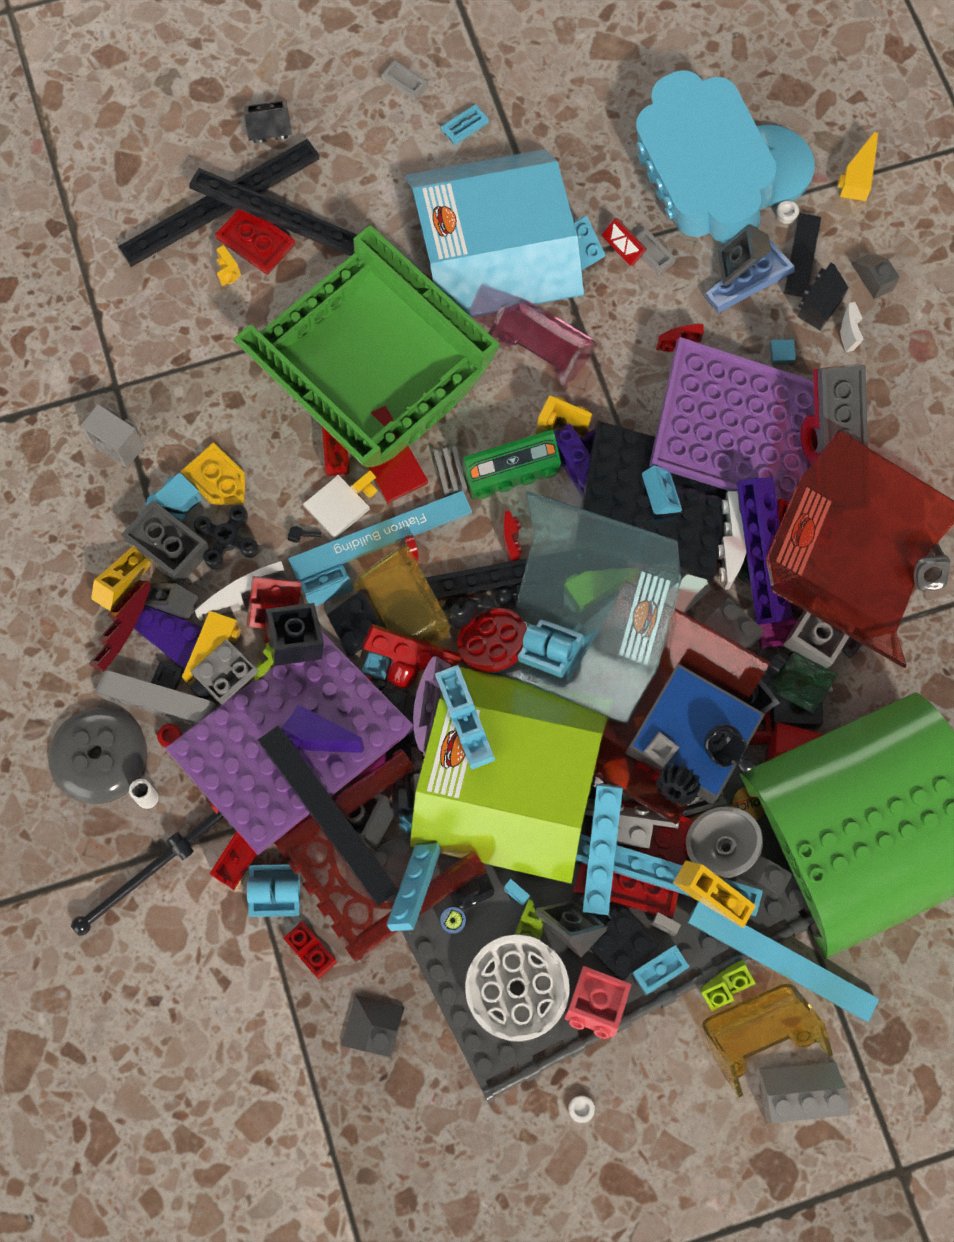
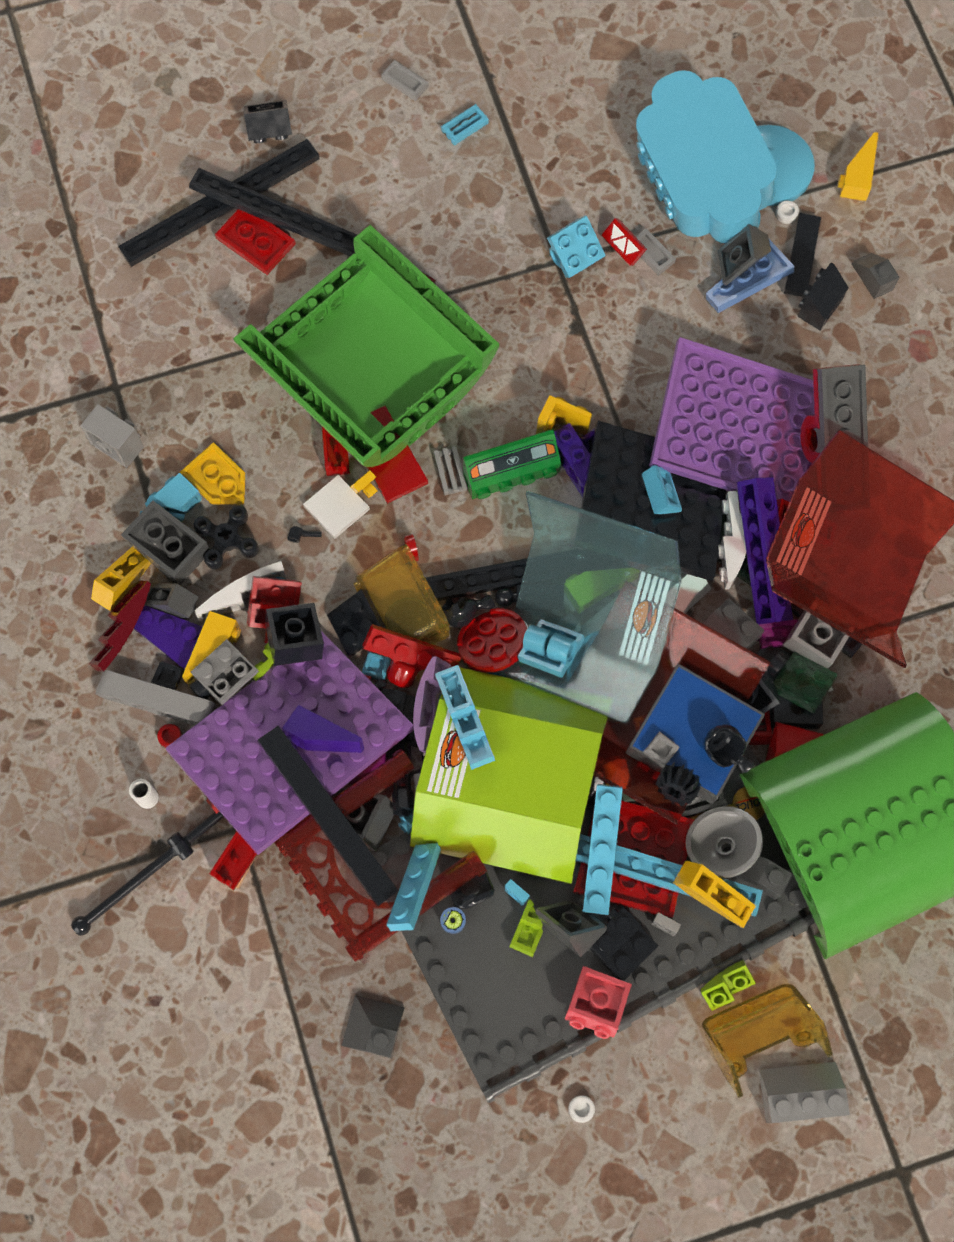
(107, 776): dark grey brick -> none
(230, 269): yellow bracket -> none
(273, 891): medium azure plate -> none
(310, 950): red slope -> none
(326, 585): medium azure slope -> none
(379, 536): medium azure tile -> none
(499, 231): medium azure piece -> none
(511, 533): red slope -> none
(544, 336): clear pink windscreen -> none
(544, 983): white brick -> none
(635, 824): light grey bracket -> none
(660, 970): medium azure plate -> none
(667, 340): red slope -> none
(782, 351): medium azure tile -> none
(784, 962): medium azure tile -> none
(849, 332): white slope -> none
(924, 563): dark grey piece -> none

